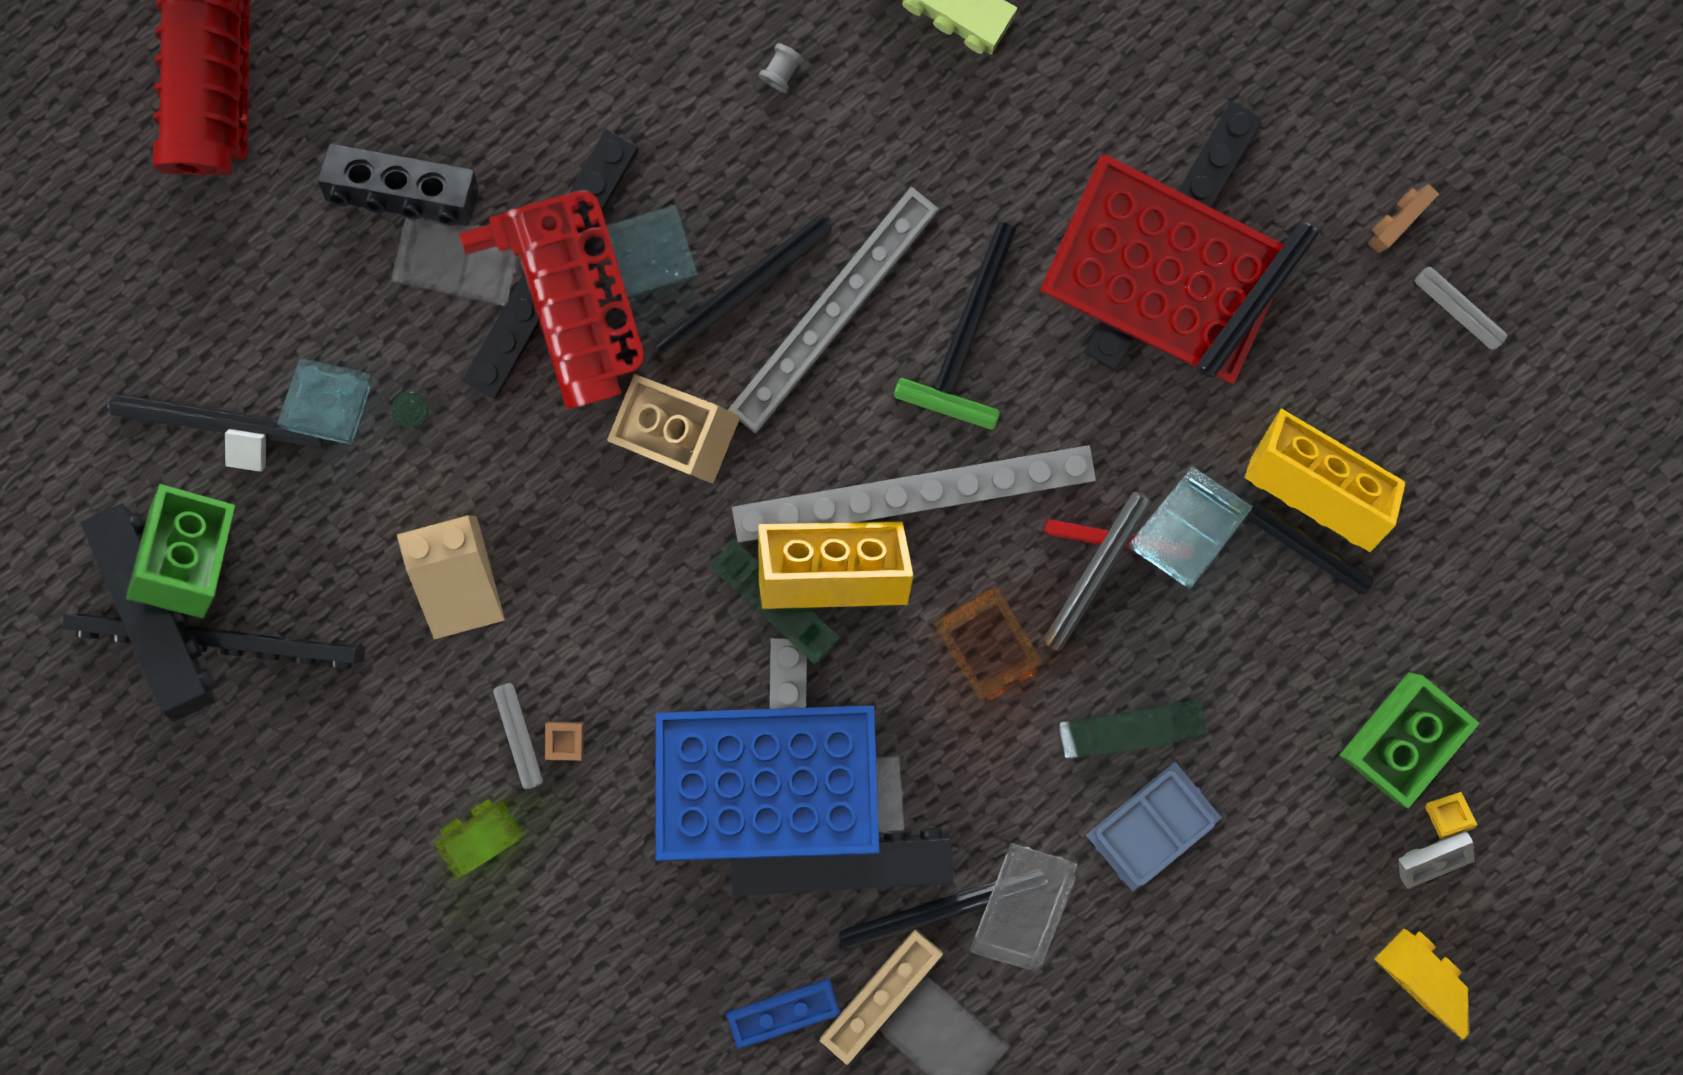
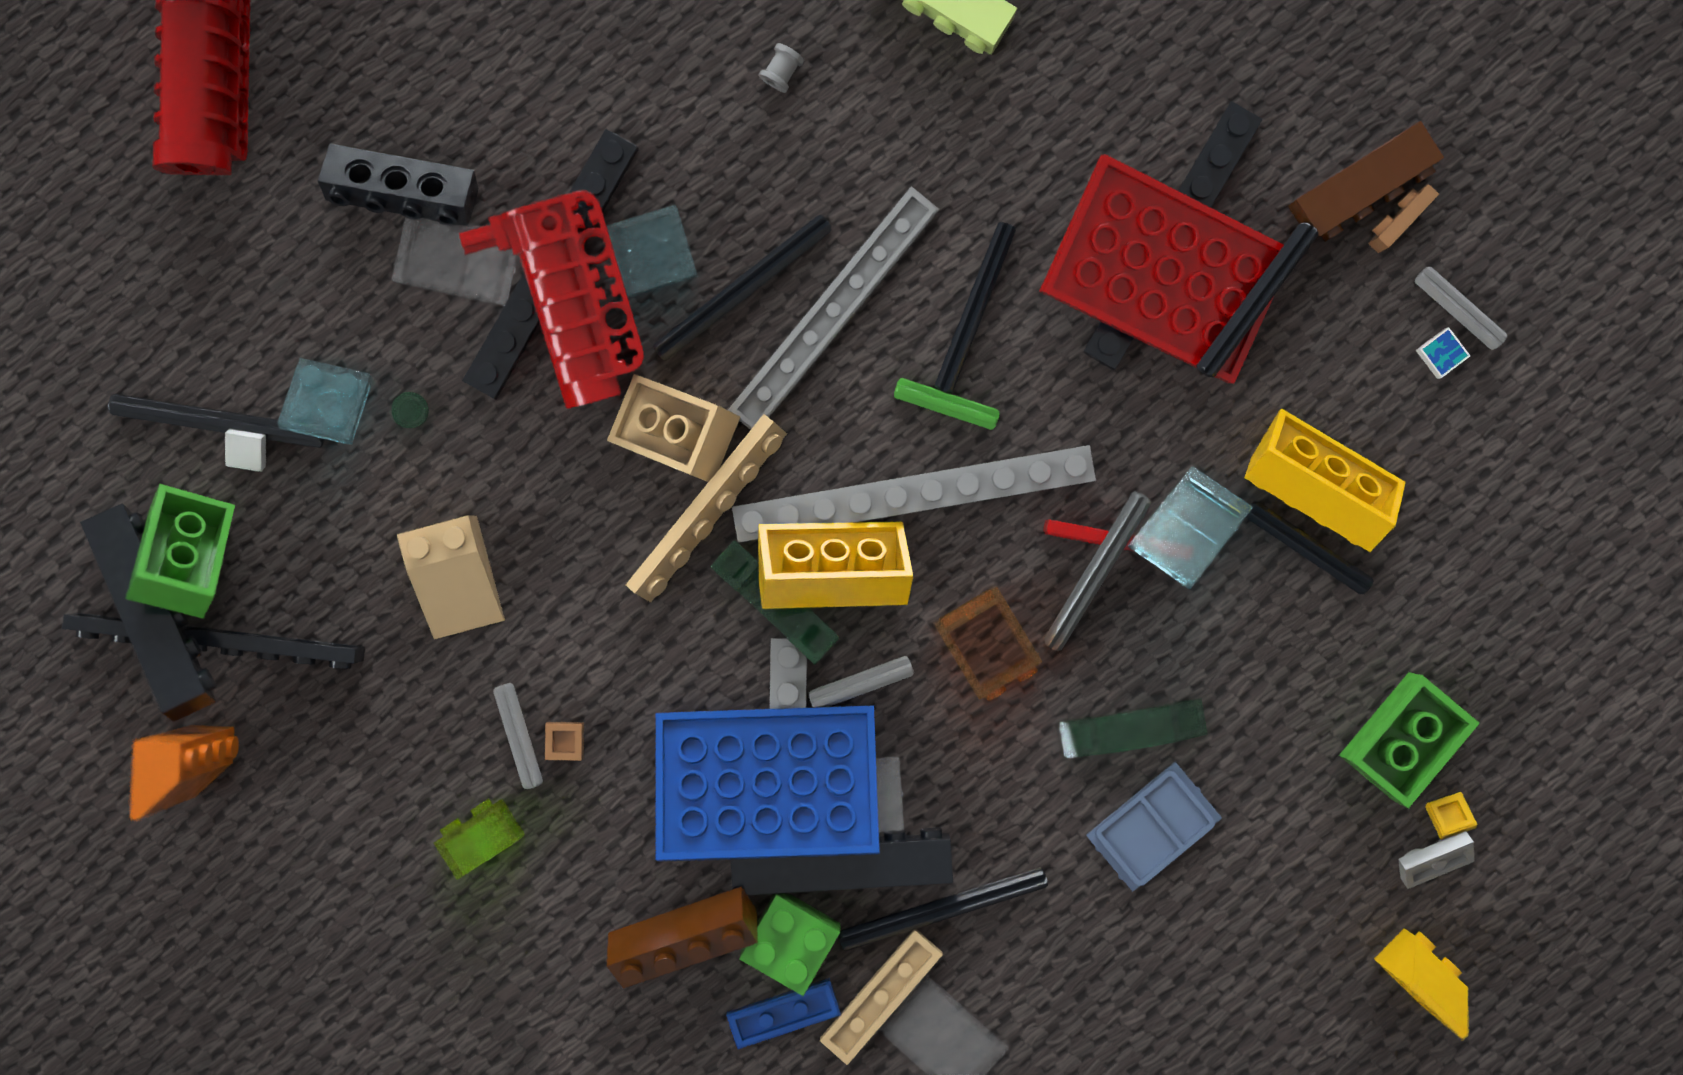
(178, 766): none -> orange slope
(682, 937): none -> reddish brown brick
(706, 509): none -> tan plate
(791, 942): none -> bright green brick
(861, 682): none -> light grey axle
(1024, 907): clear piece -> none
(1368, 180): none -> reddish brown brick
(1443, 353): none -> tile

